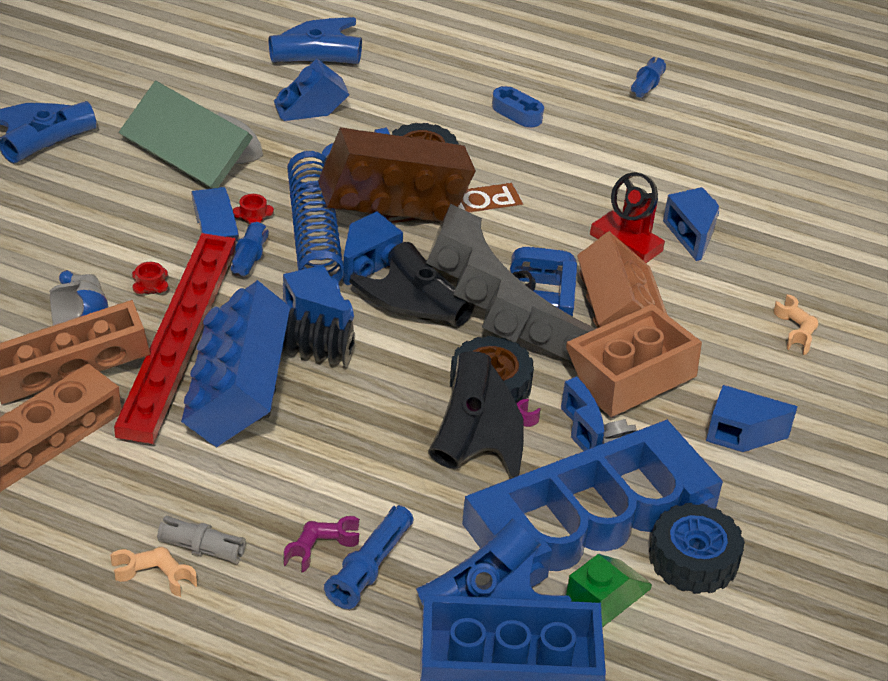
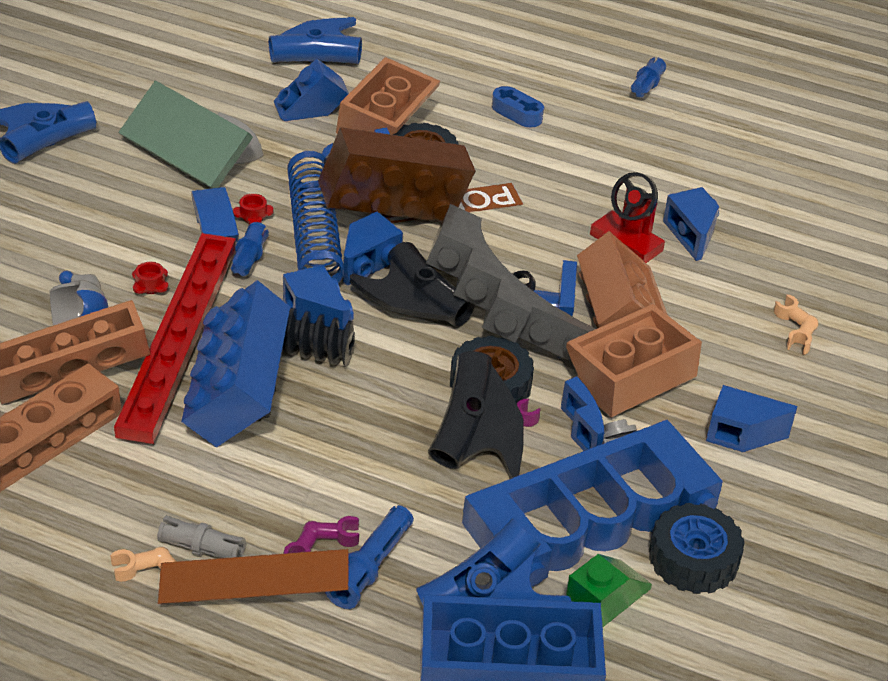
(253, 576): none -> dark orange sticker
(385, 98): none -> nougat slope
(542, 263): blue beam -> none

